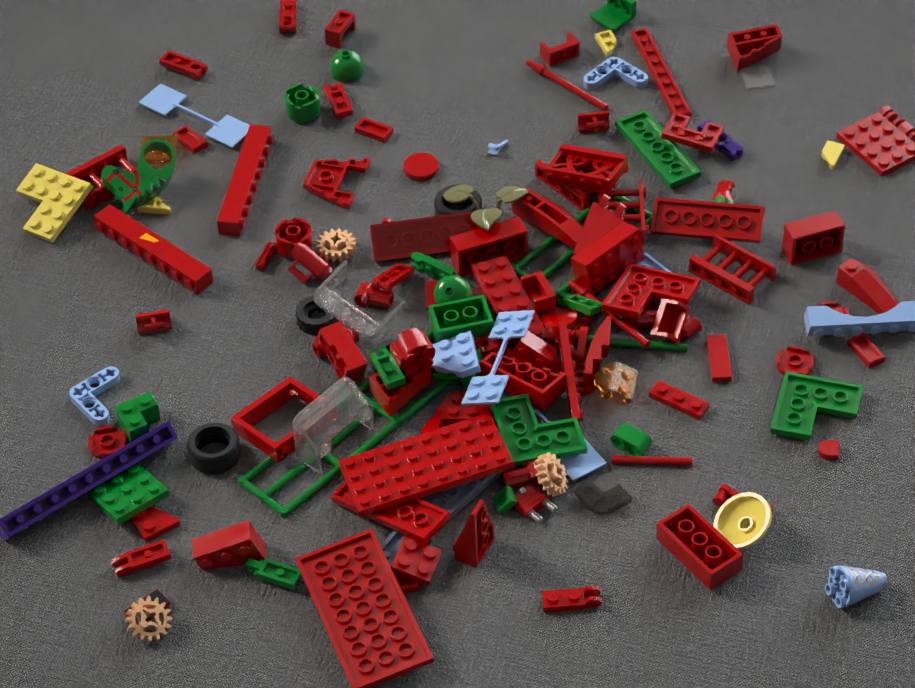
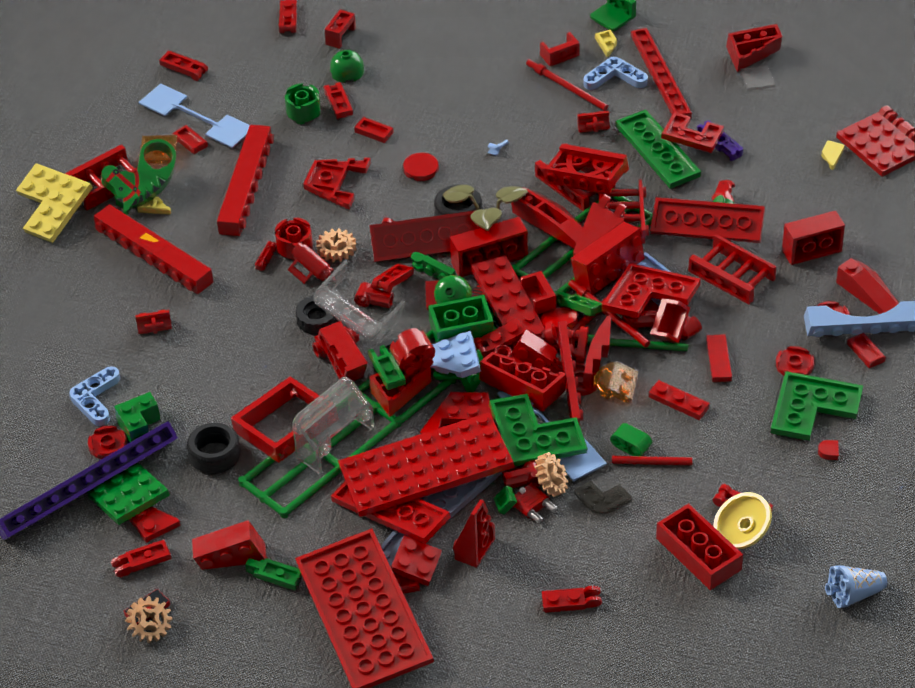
(490, 388): light blue hinge -> none

